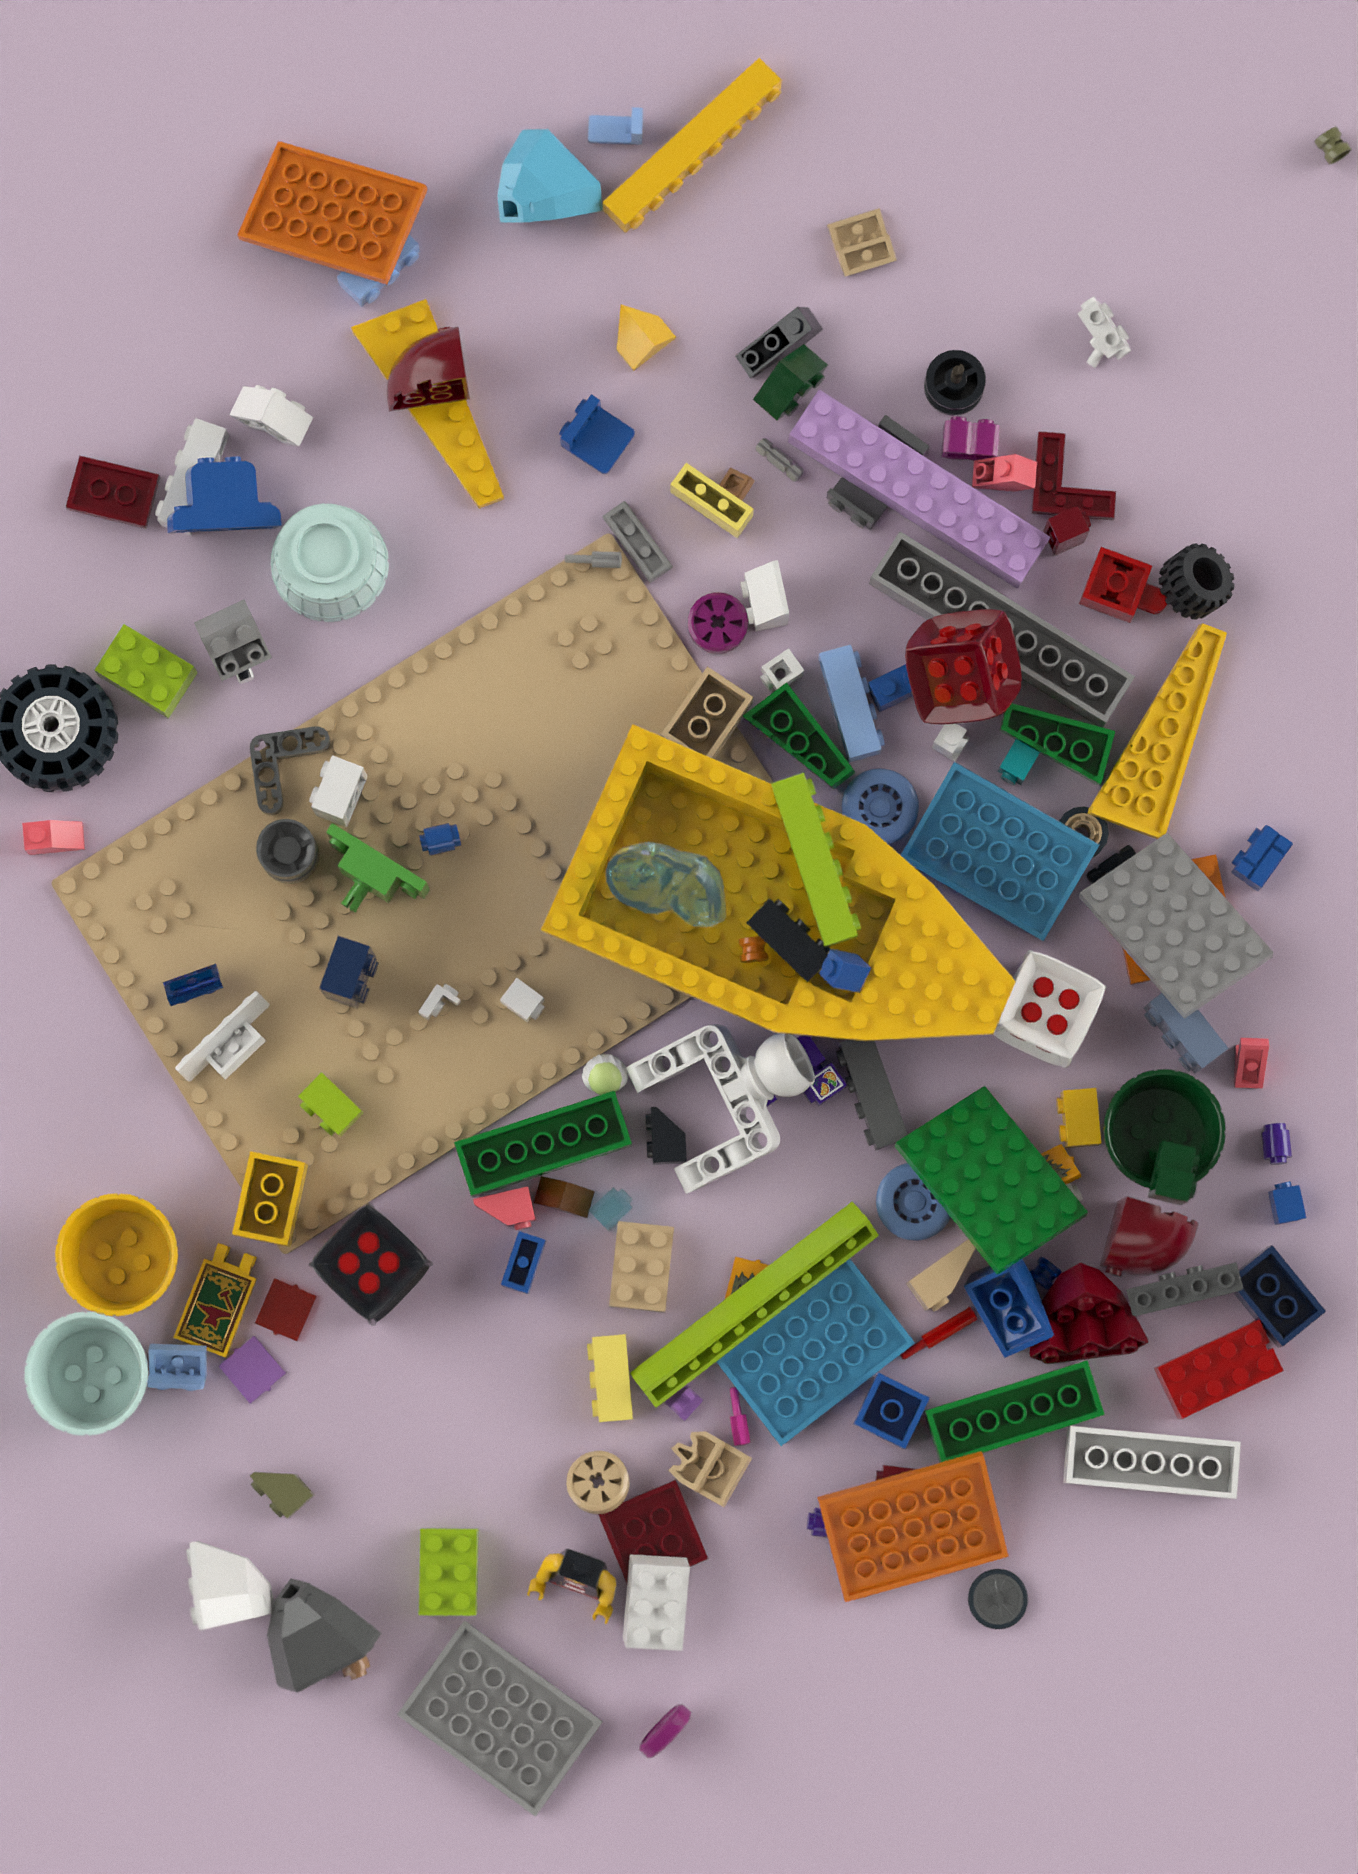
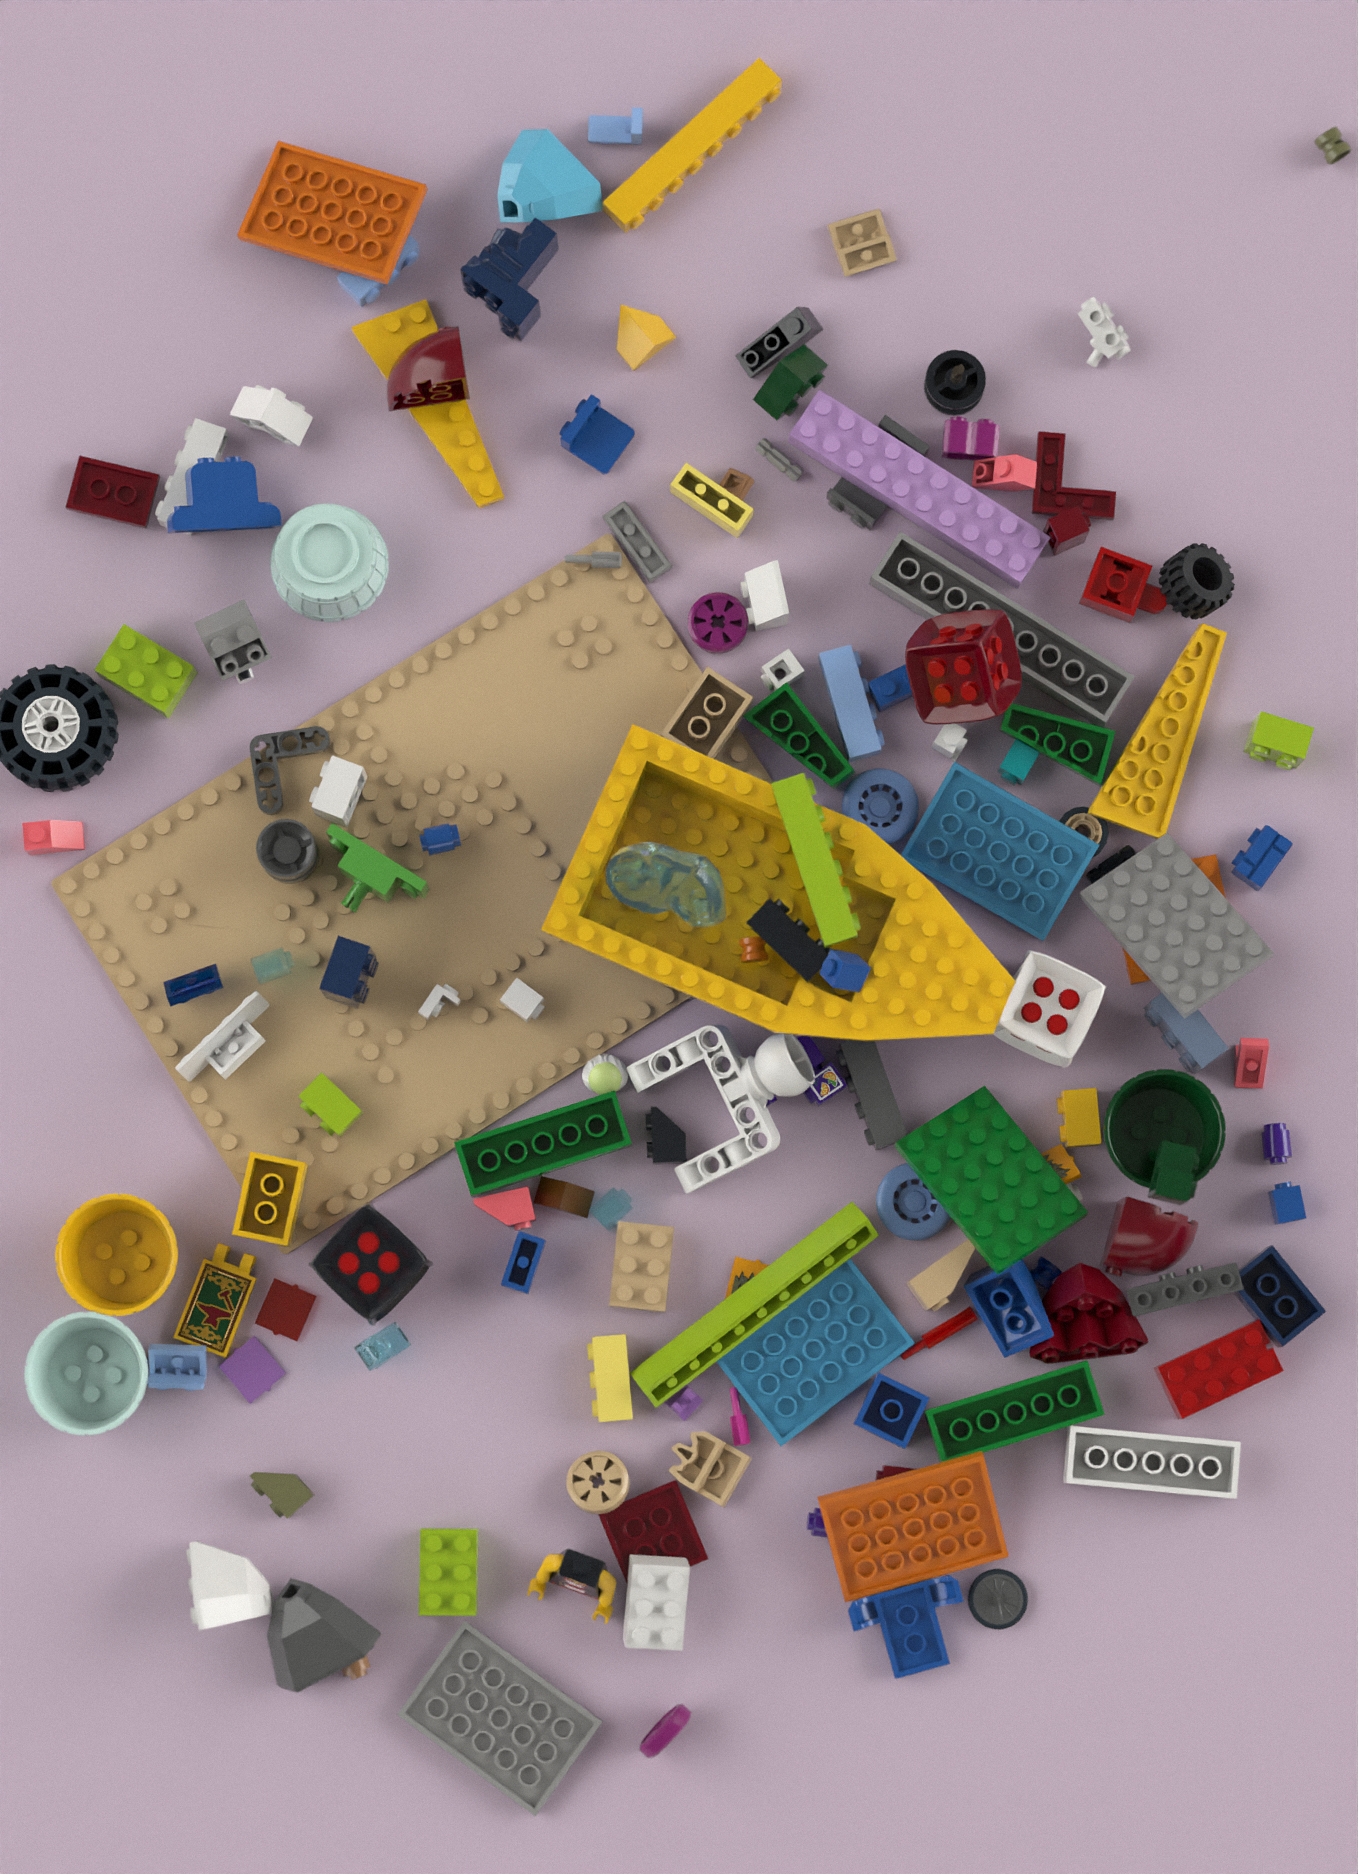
(272, 965): none -> clear light blue brick
(382, 1346): none -> clear light blue slope
(507, 271): none -> dark blue brick
(909, 1622): none -> blue piece
(1278, 740): none -> lime brick

